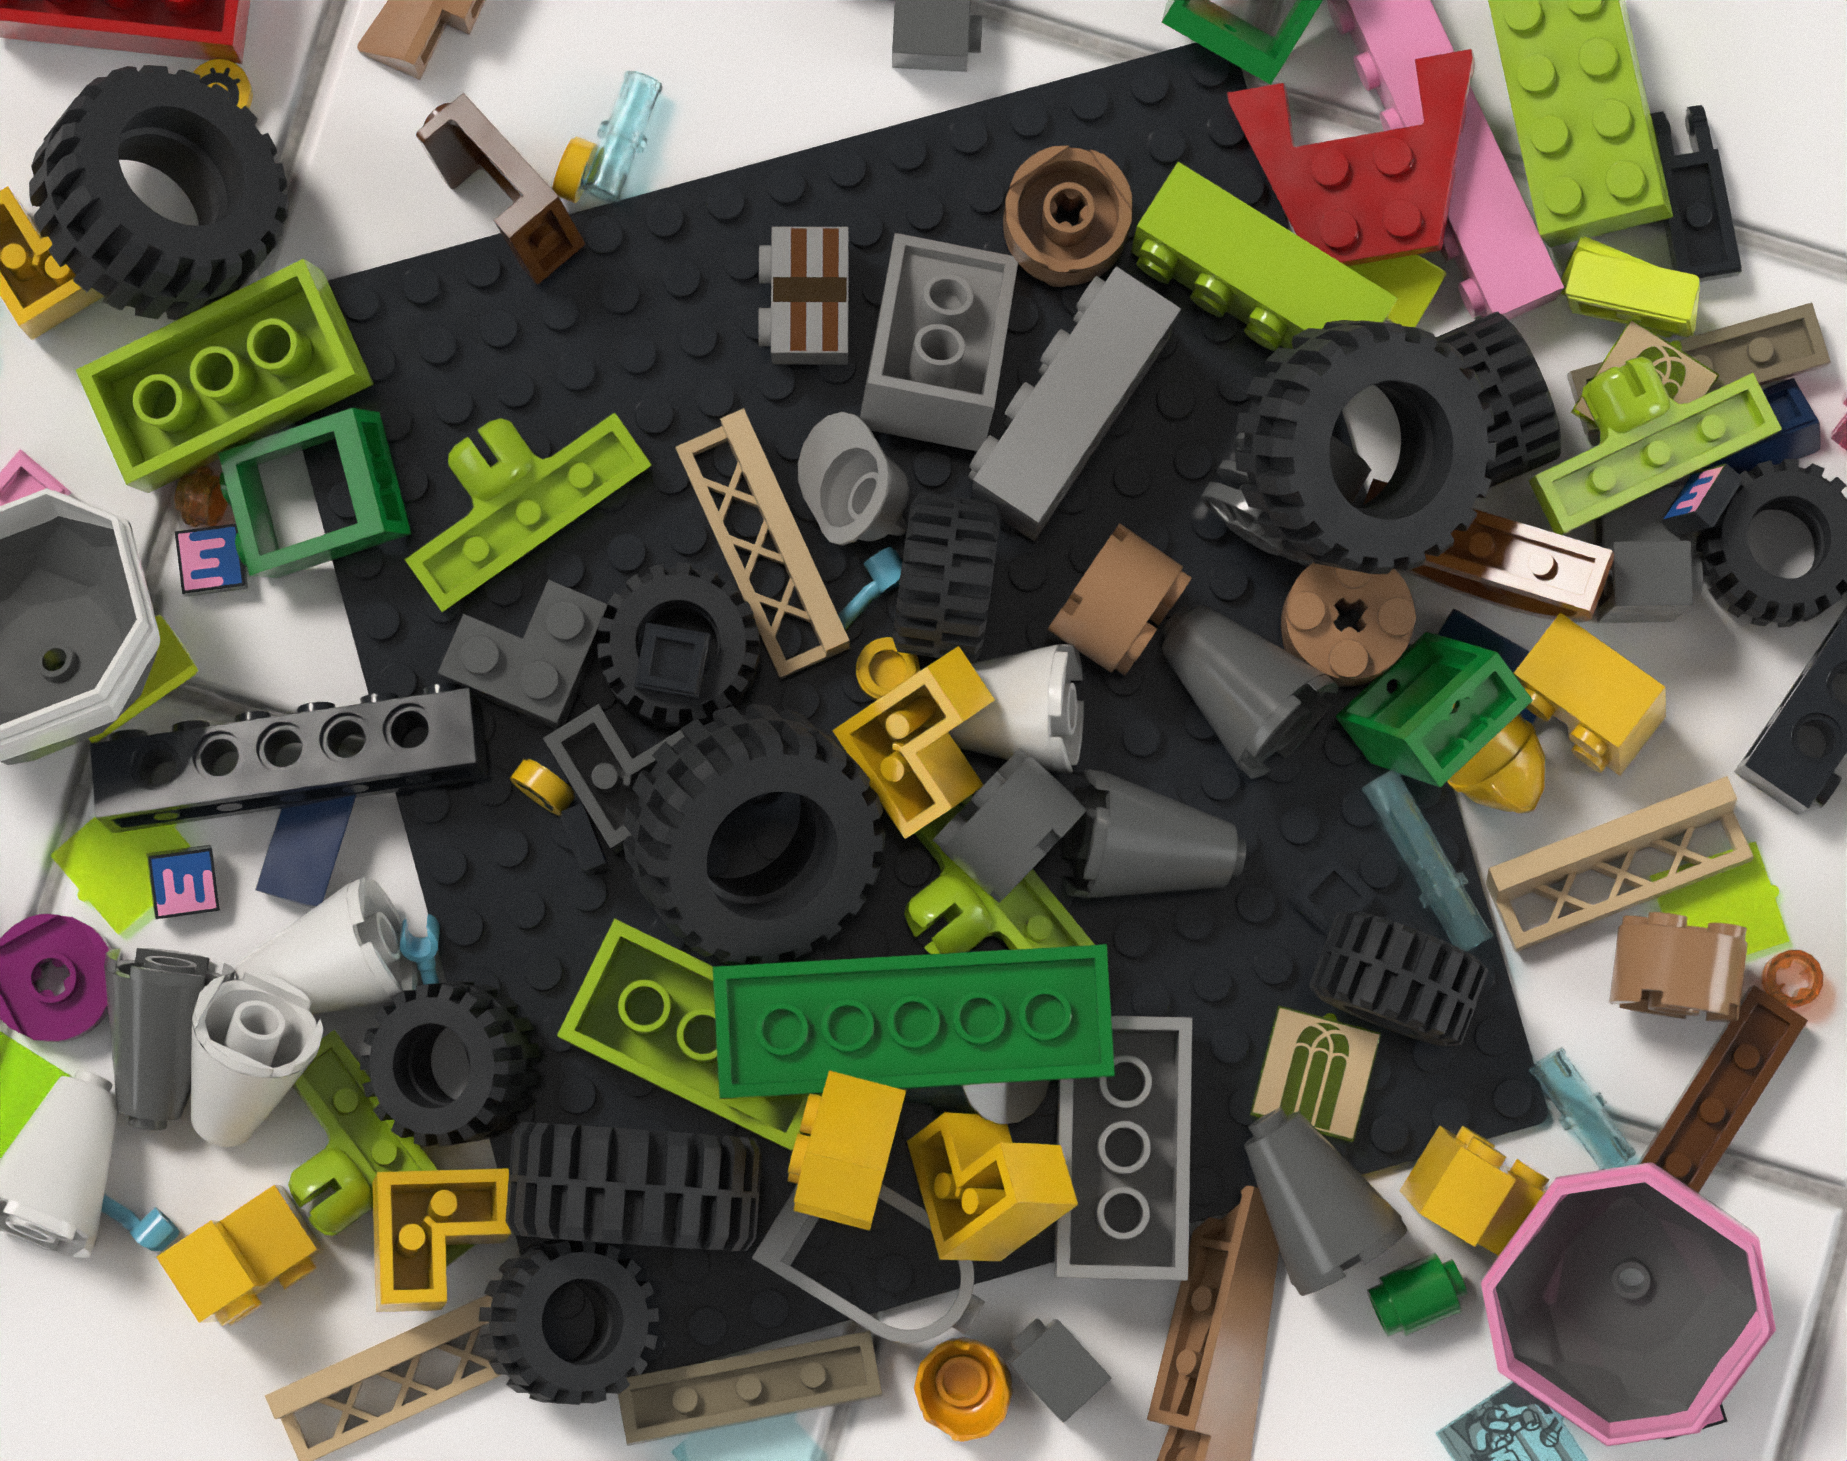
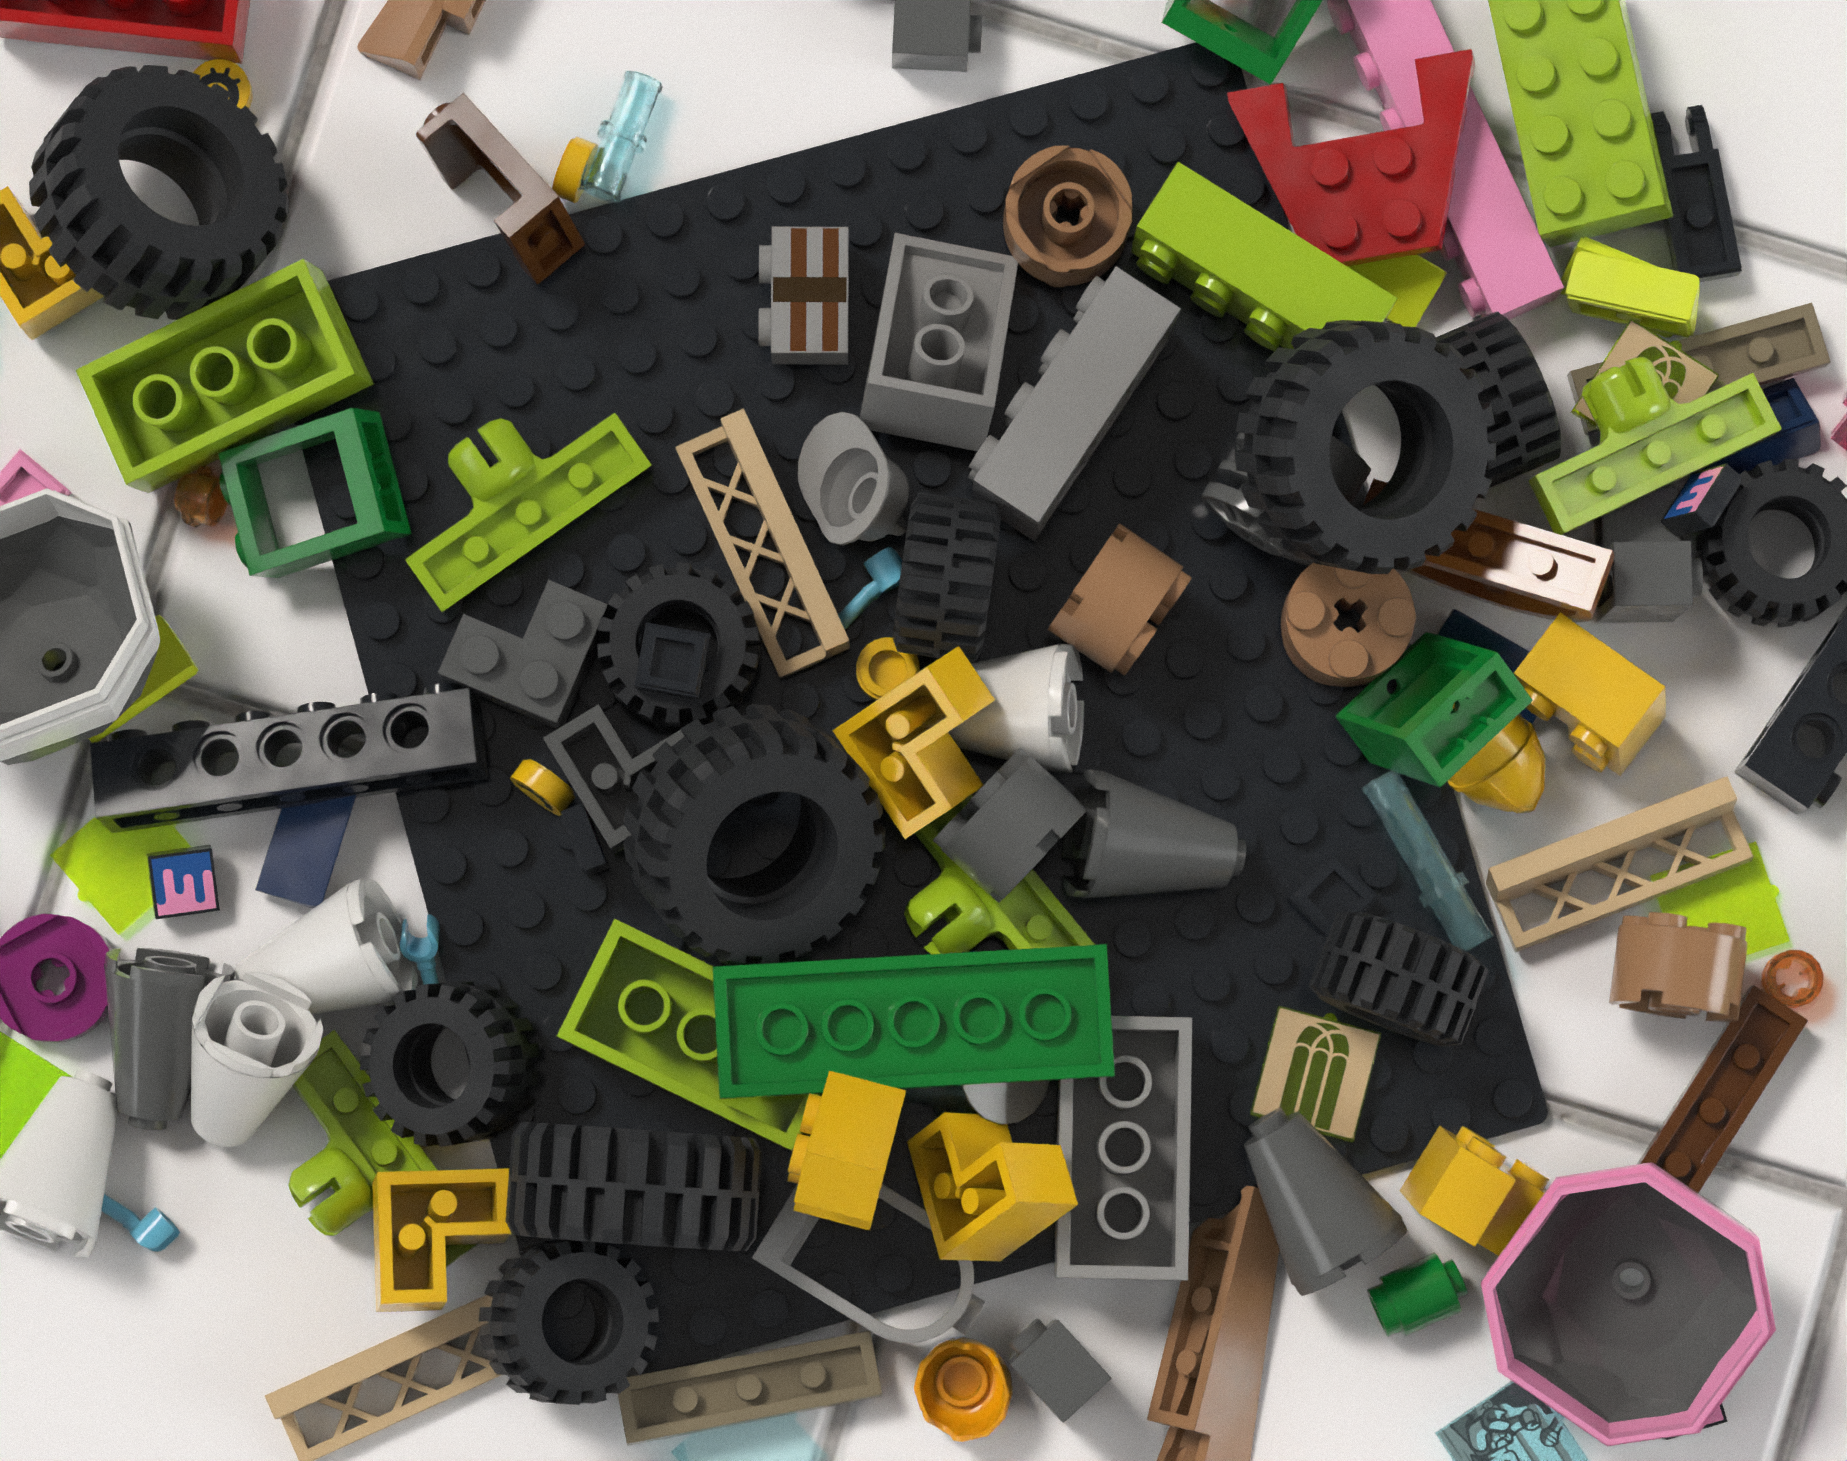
(209, 560): tile -> none
(236, 1258): yellow brick -> none
(1245, 686): dark grey cone -> none
(1582, 1110): clear light blue pin -> none

